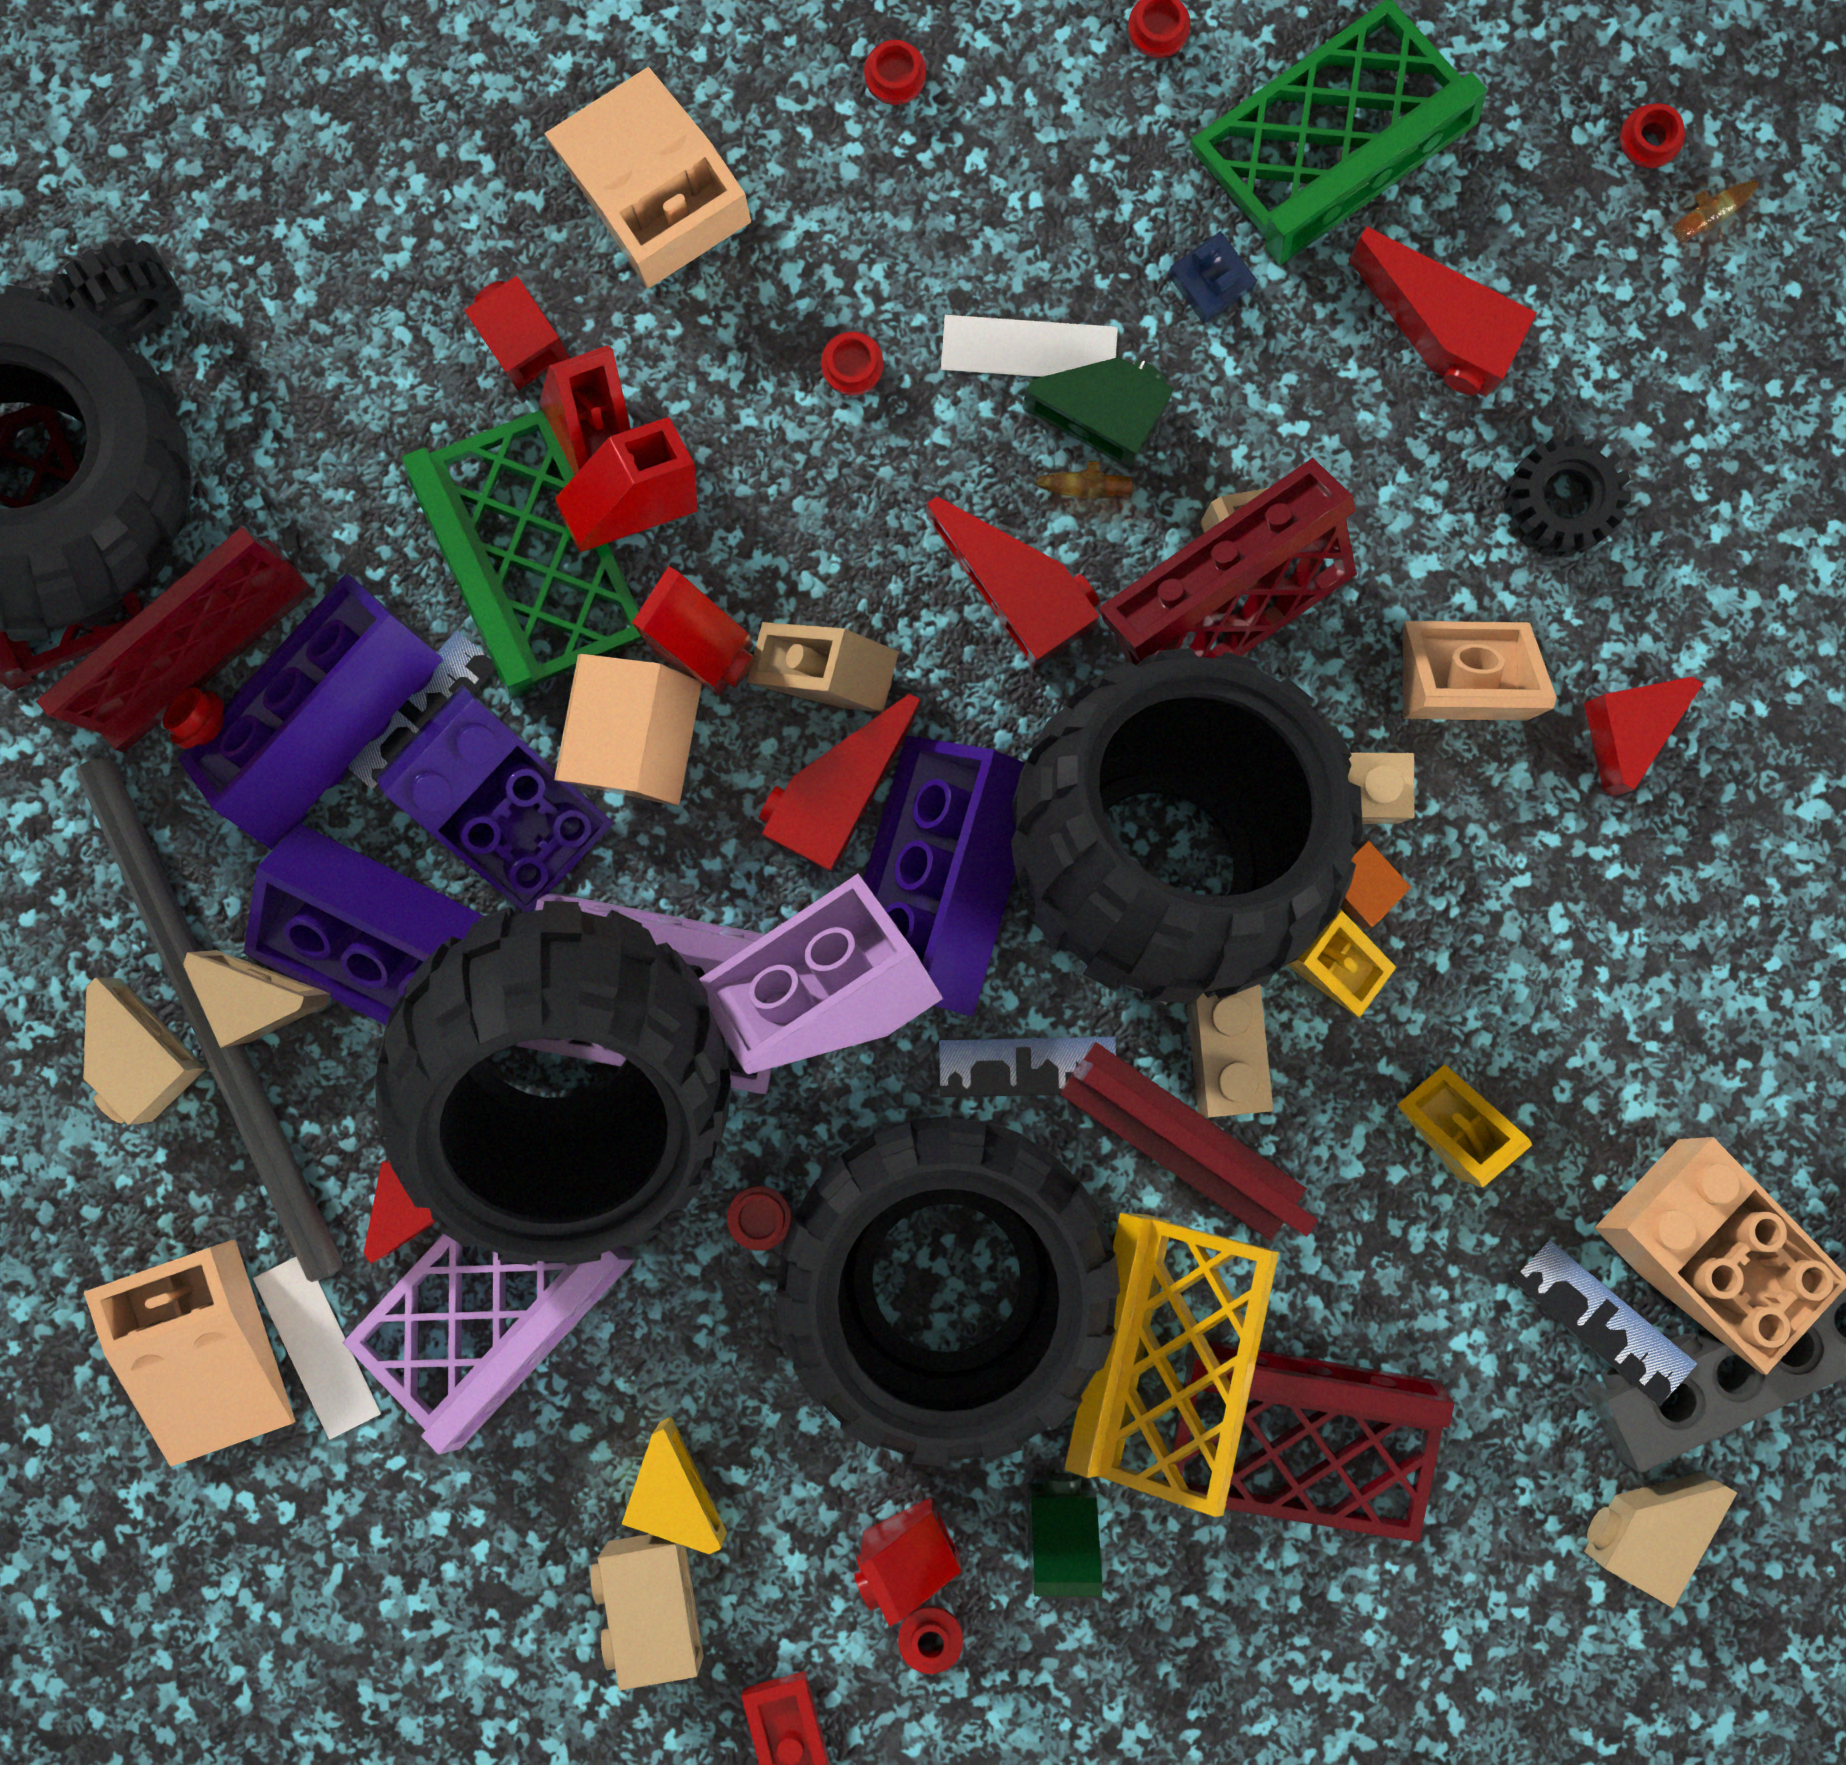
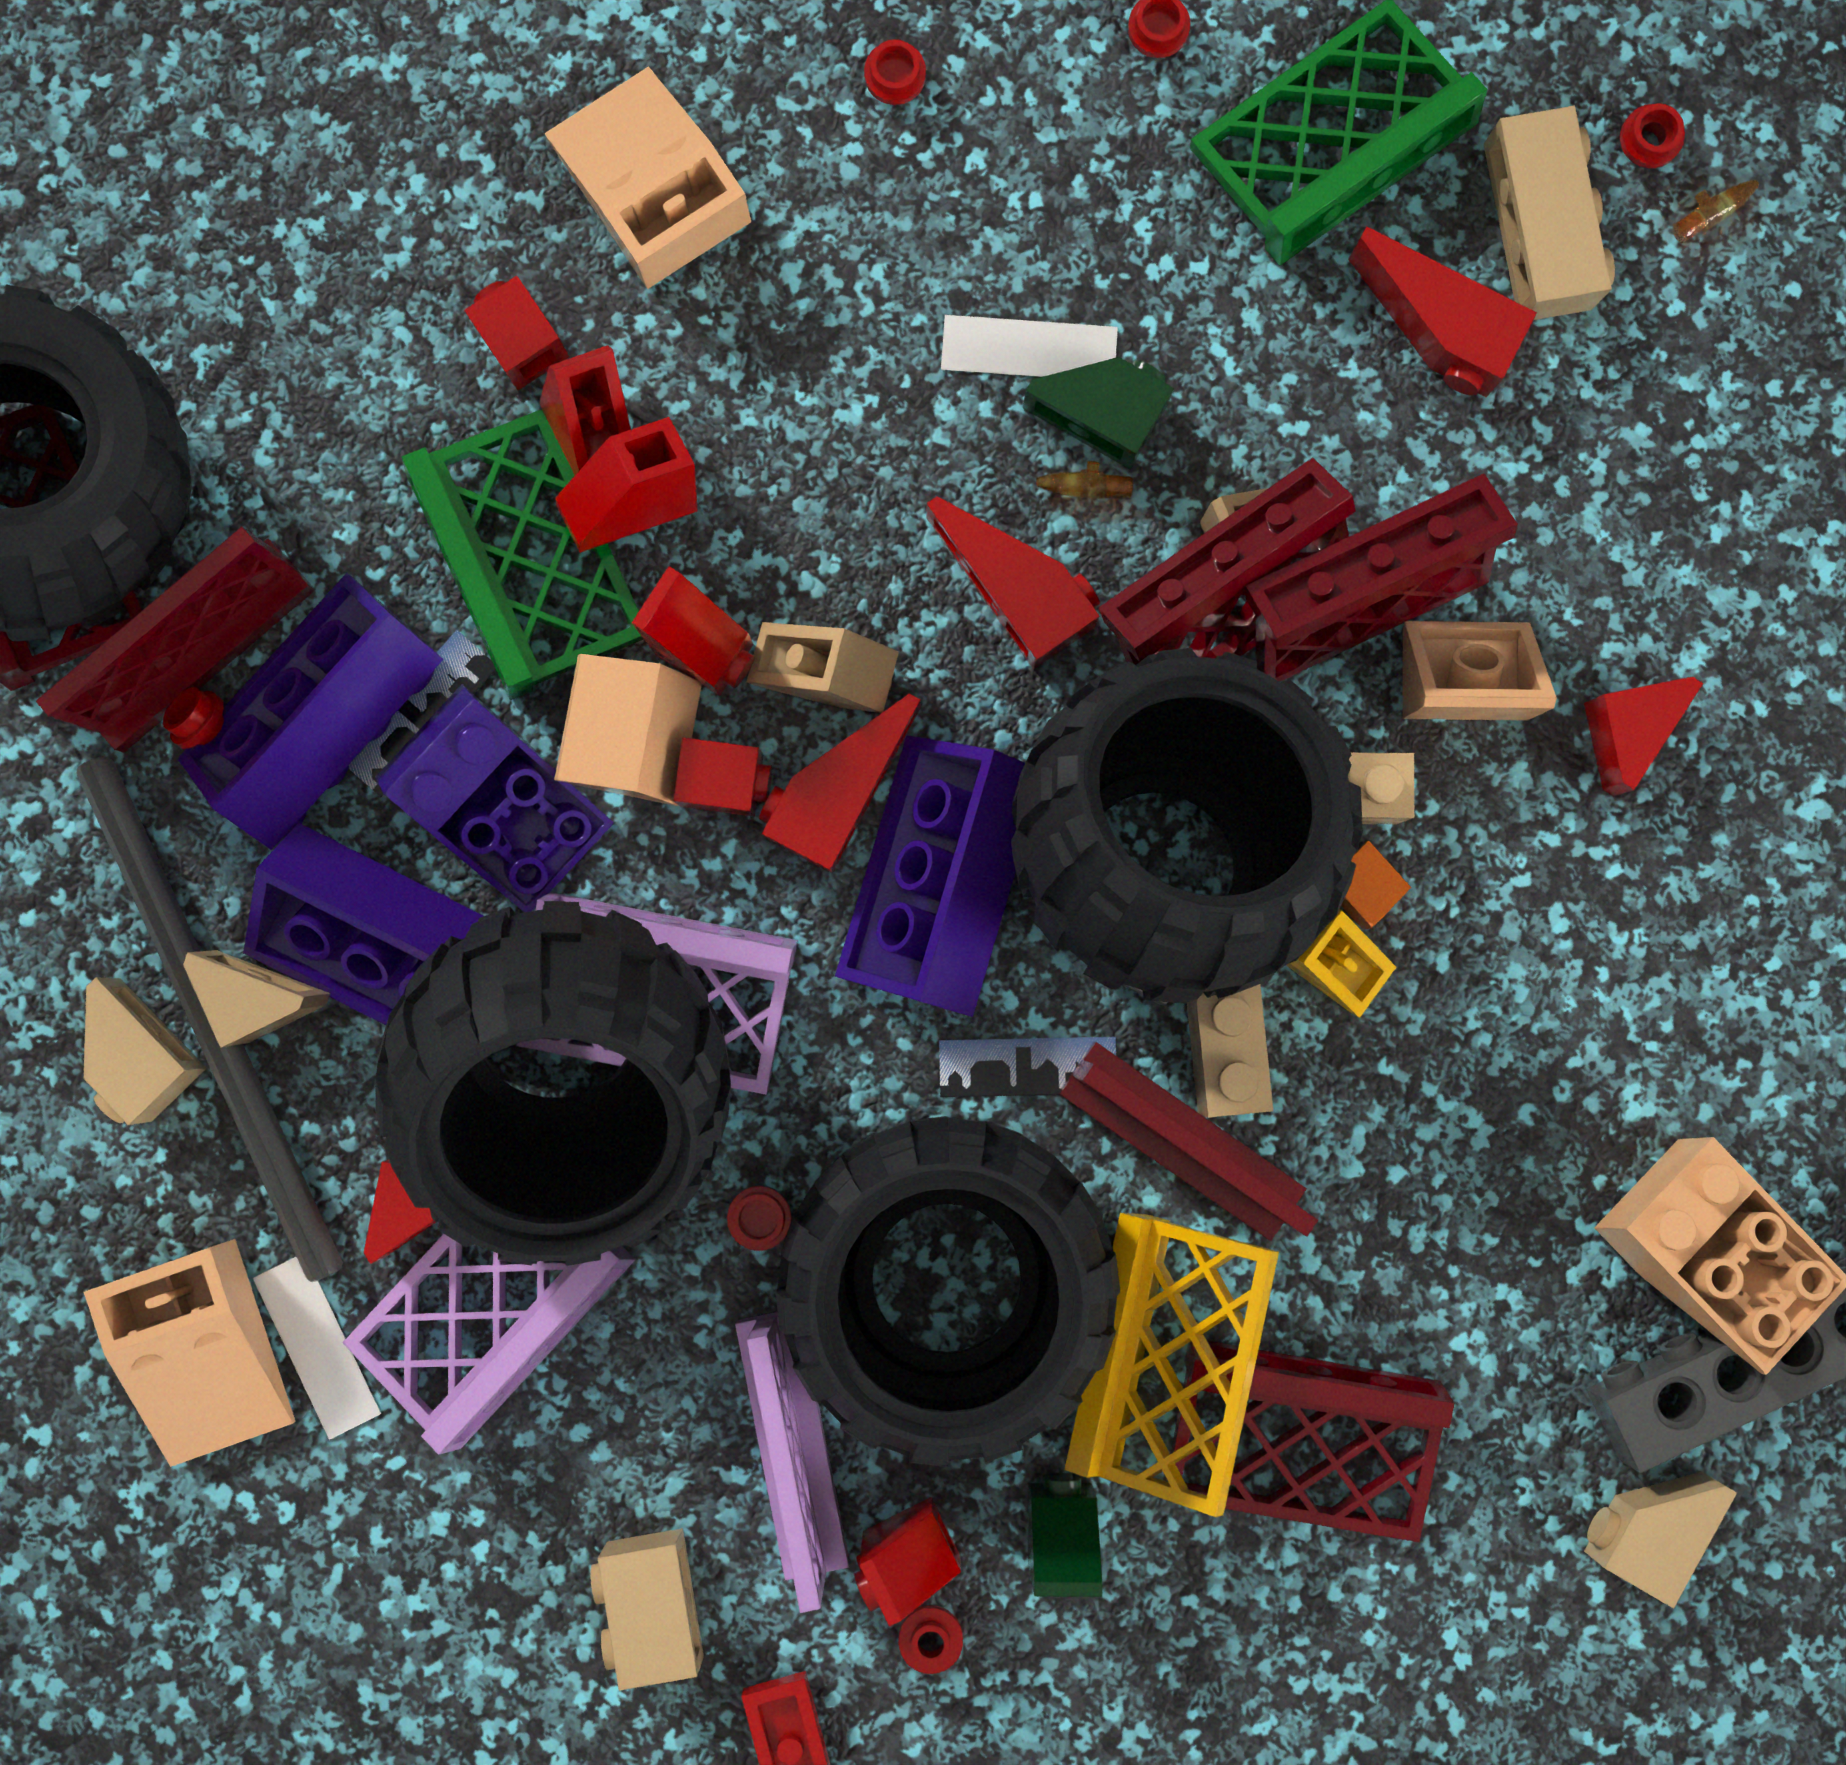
(121, 287): black tyre -> none
(671, 1496): yellow slope -> none
(721, 777): none -> red brick
(792, 1461): none -> lavender fence
(819, 982): lavender slope -> none
(852, 363): red plate -> none
(1212, 277): dark blue tile -> none
(1378, 578): none -> dark red fence
(1463, 1127): yellow slope -> none
(1549, 212): none -> tan brick
(1597, 475): black tyre -> none
(1605, 1323): sticker -> none

